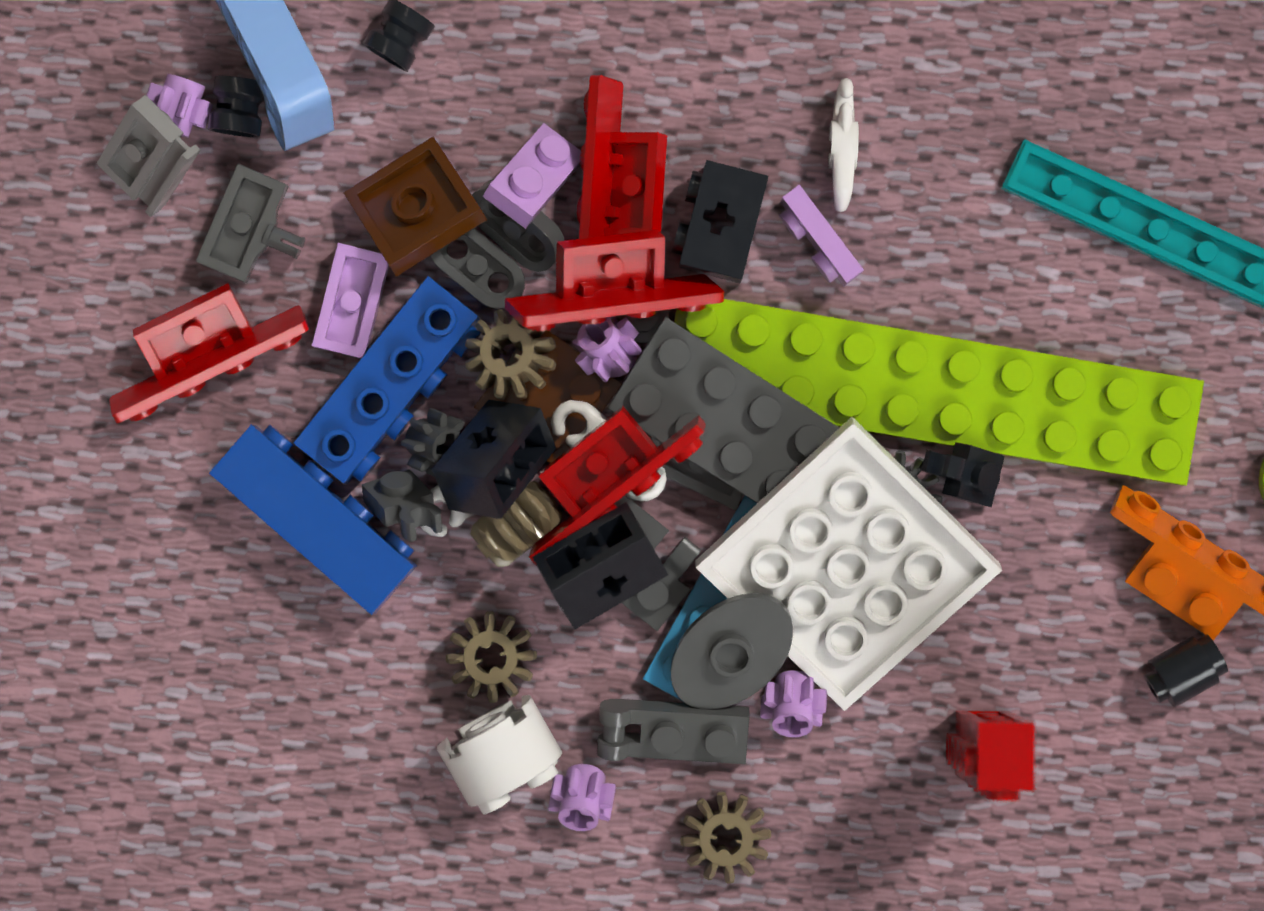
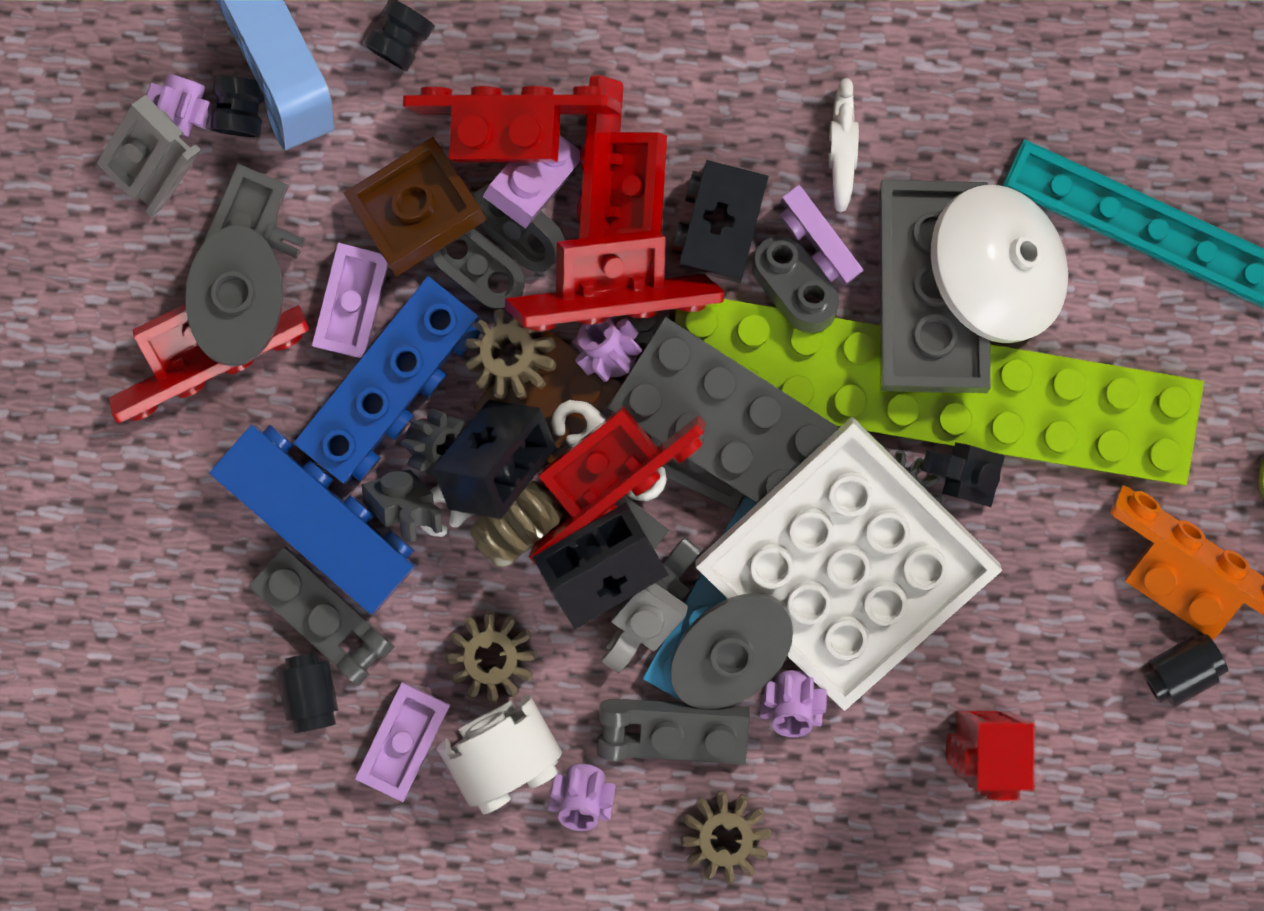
(234, 295): none -> dark grey piece
(307, 692): none -> black brick
(319, 614): none -> dark grey plate
(402, 741): none -> lavender plate
(508, 127): none -> red bracket
(642, 619): none -> light grey plate
(792, 281): none -> dark grey plate
(919, 335): none -> dark grey plate
(999, 264): none -> white dish

